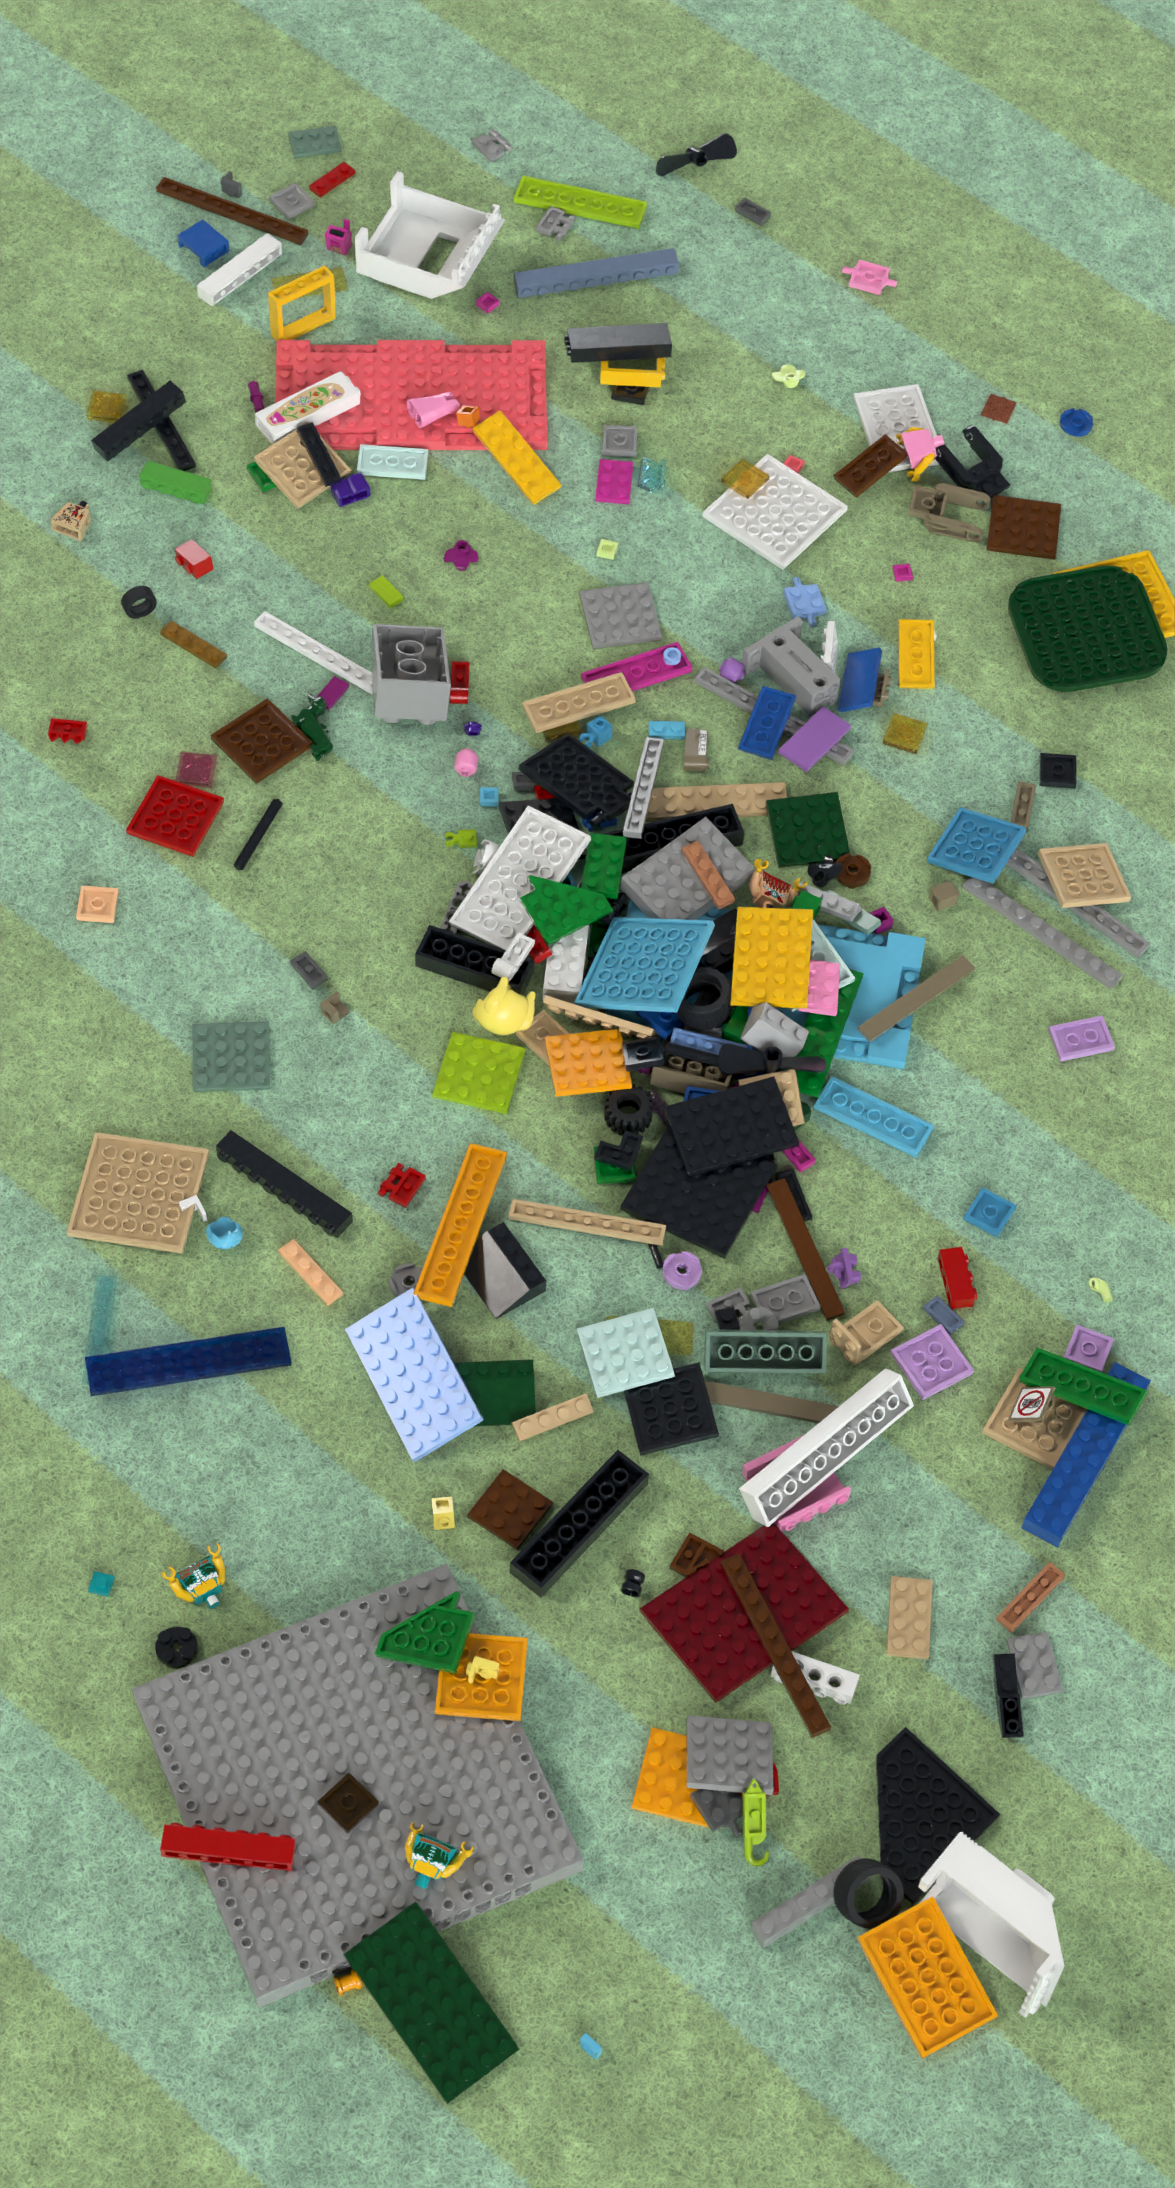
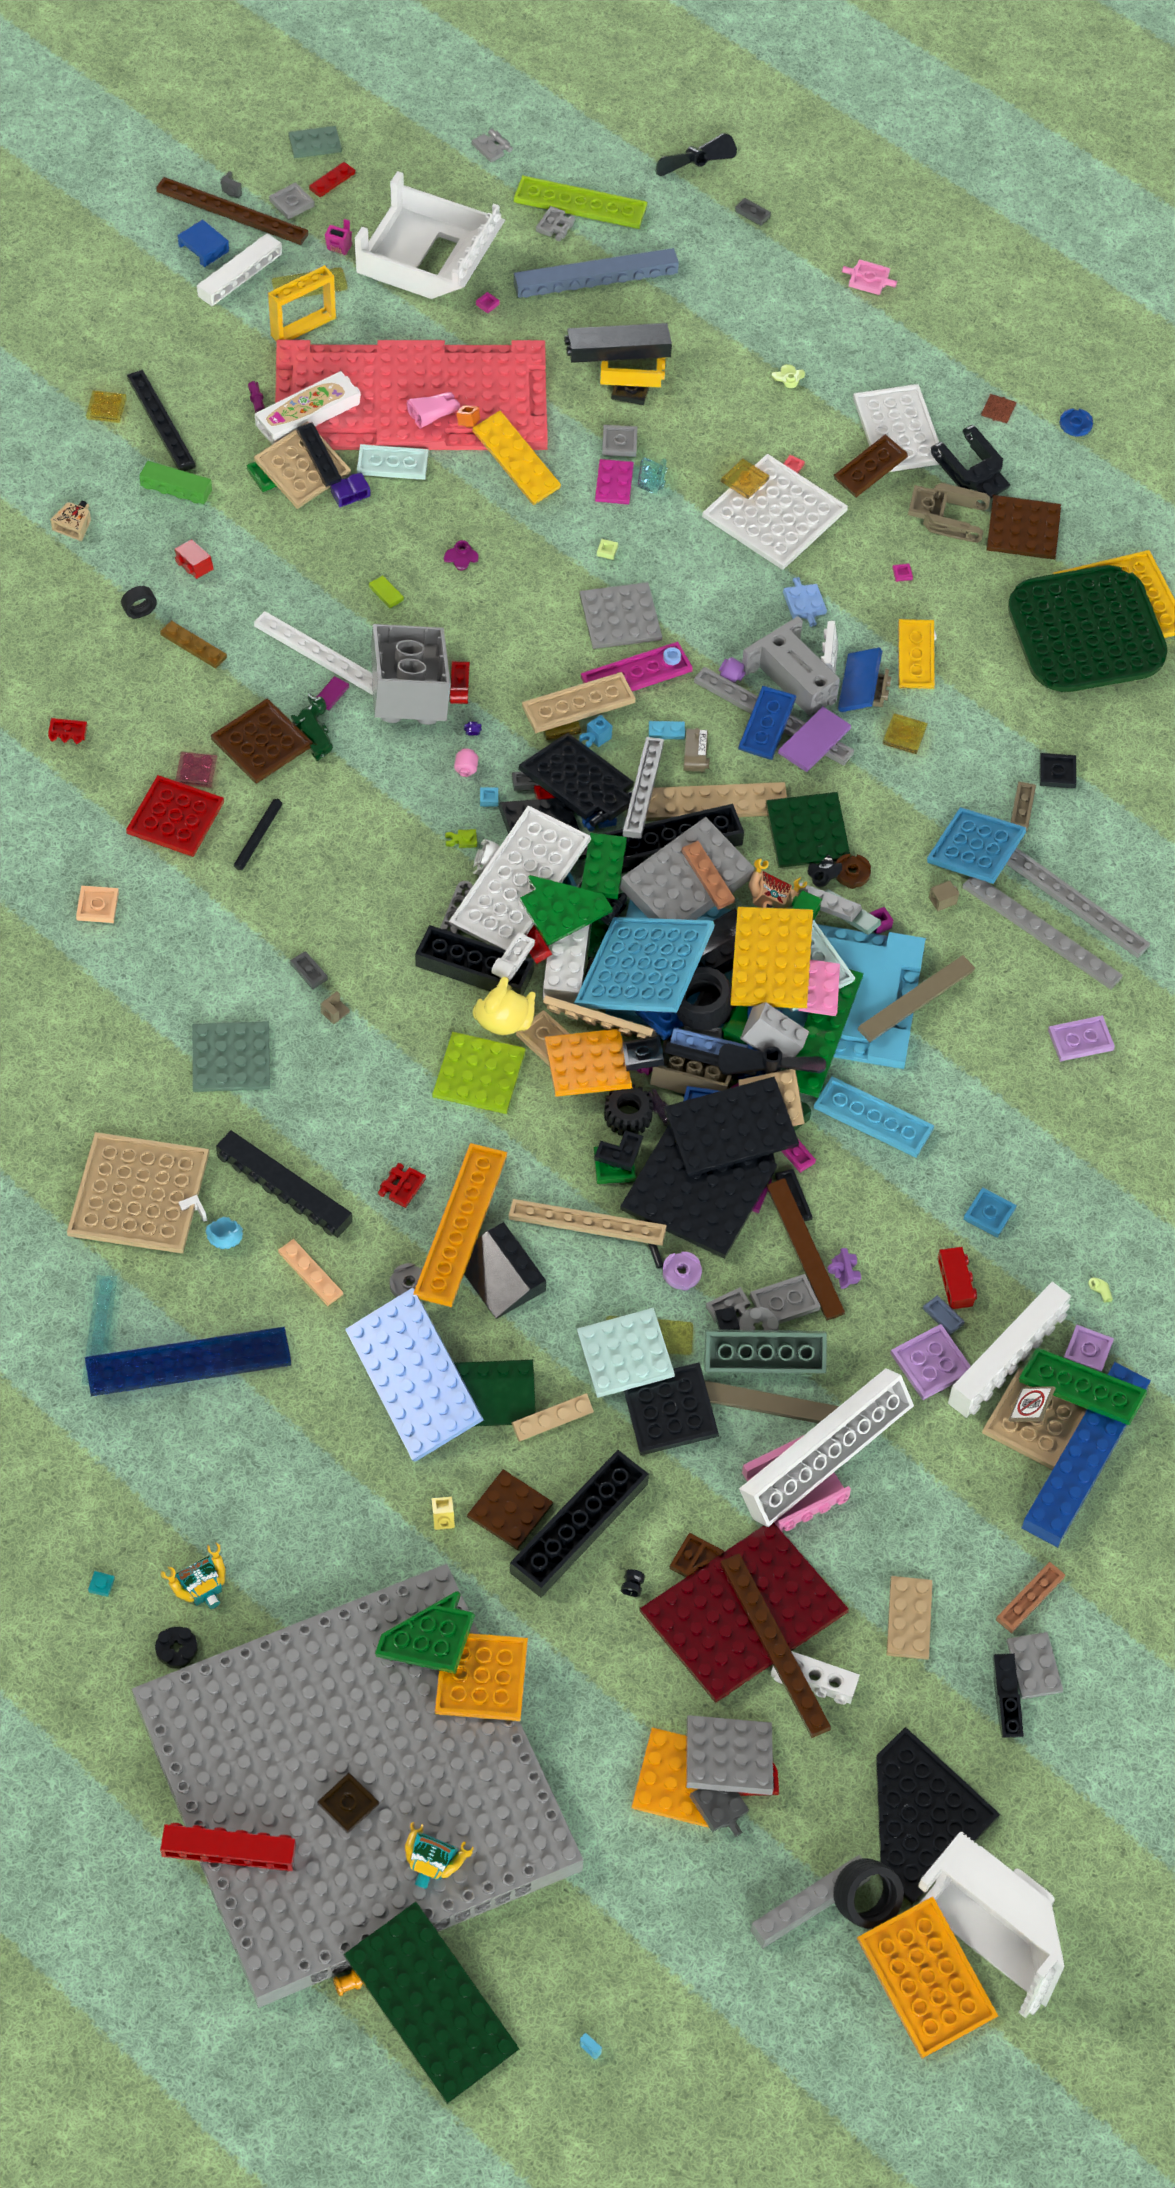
(138, 421): black brick -> none
(483, 1667): light yellow bracket -> none
(754, 1822): lime plate -> none
(864, 1333): tan bracket -> none
(920, 449): bright pink torso -> none
(1009, 1349): none -> white brick
(1084, 875): tan plate -> none

